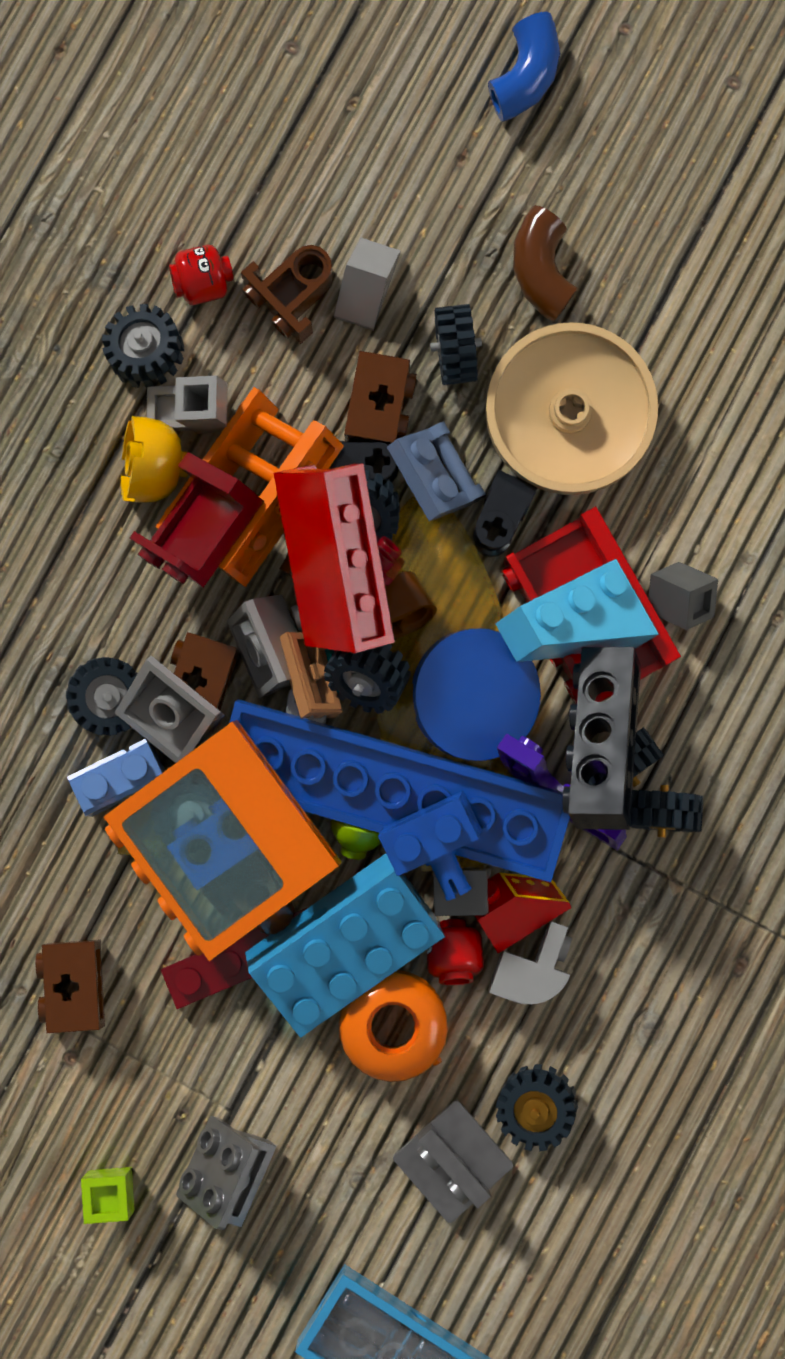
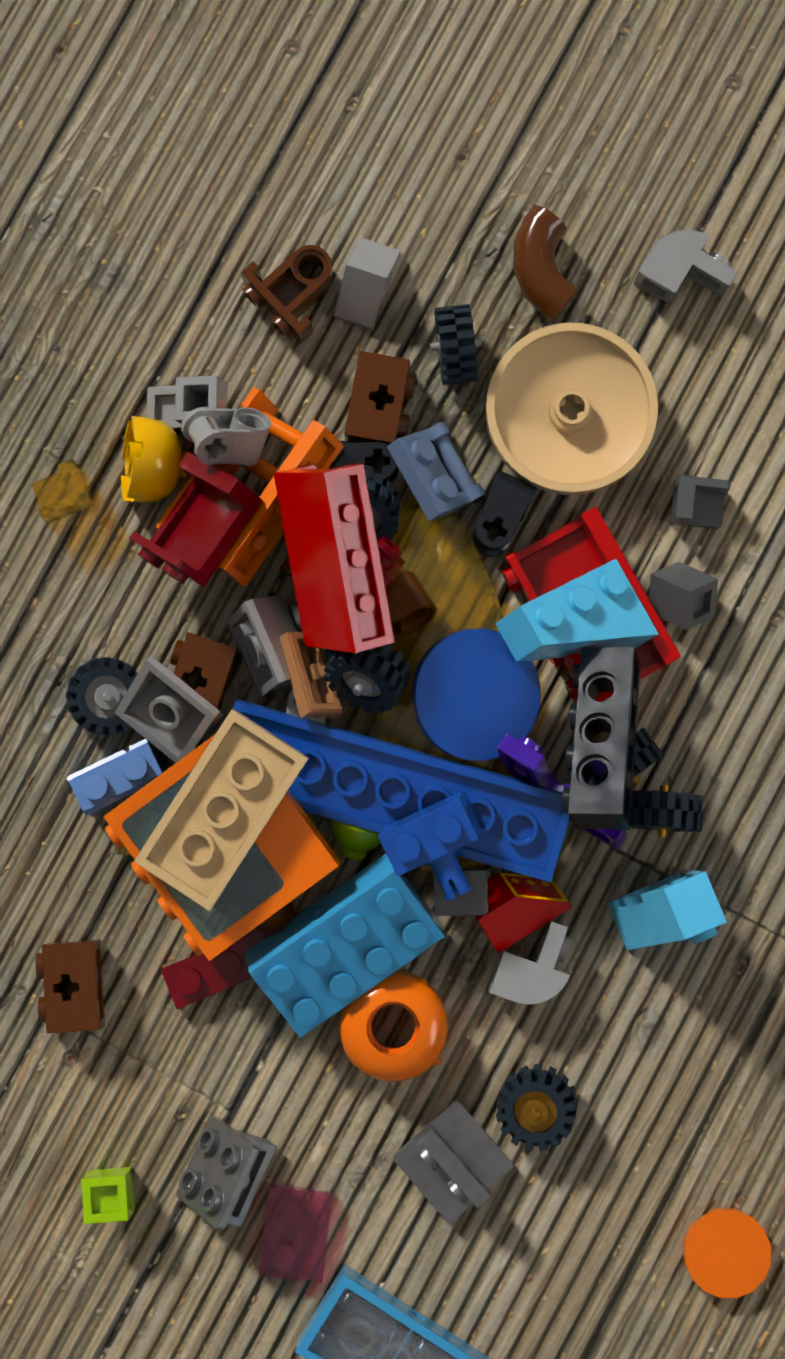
(63, 492): none -> clear yellow panel
(143, 346): black wheel -> none
(200, 274): red head -> none
(221, 809): none -> tan plate
(227, 434): none -> light grey piece
(295, 1233): none -> clear pink plate
(457, 955): red head -> none
(533, 69): blue cylinder -> none
(669, 911): none -> medium azure wedge
(682, 256): none -> light grey brick
(698, 501): none -> dark grey panel
(727, 1253): none -> orange tile

